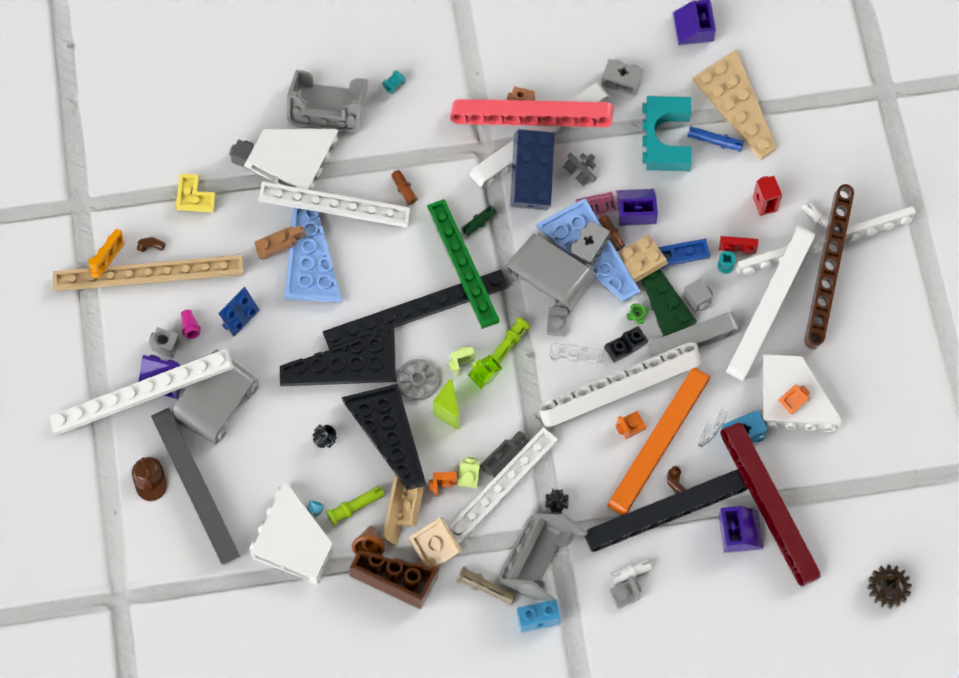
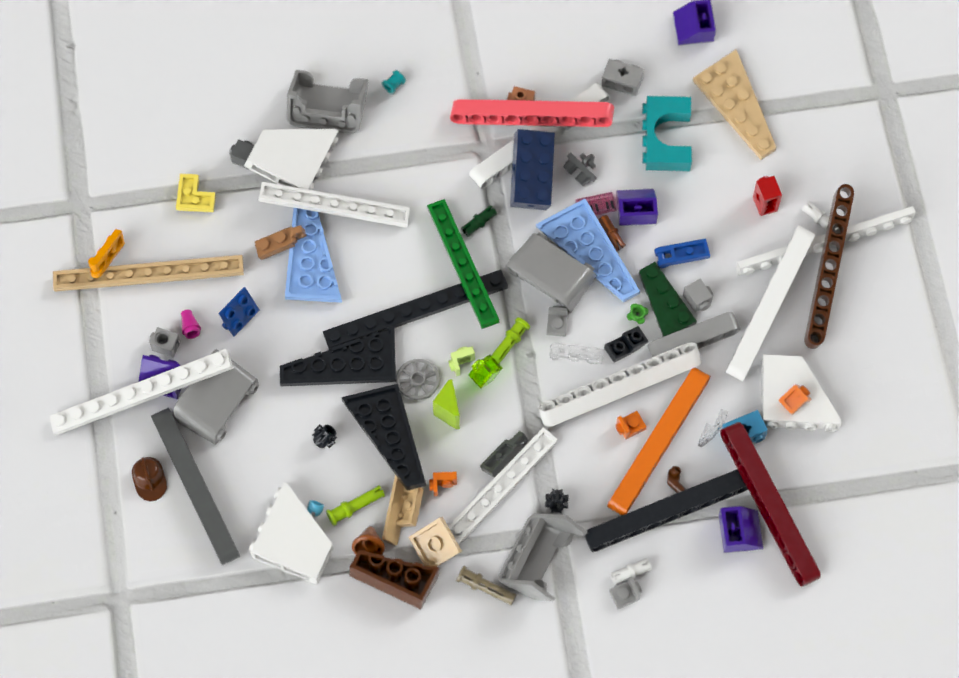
(150, 242): reddish brown arm -> none
(404, 187): dark orange axle -> none
(469, 472): yellowish green bracket -> none
(538, 616): dark azure brick -> none
(590, 233): light grey brick -> none
(642, 258): tan plate -> none
(714, 138): blue pin -> none
(728, 266): teal bush -> none
(738, 244): red plate -> none
(895, 592): dark brown gear -> none

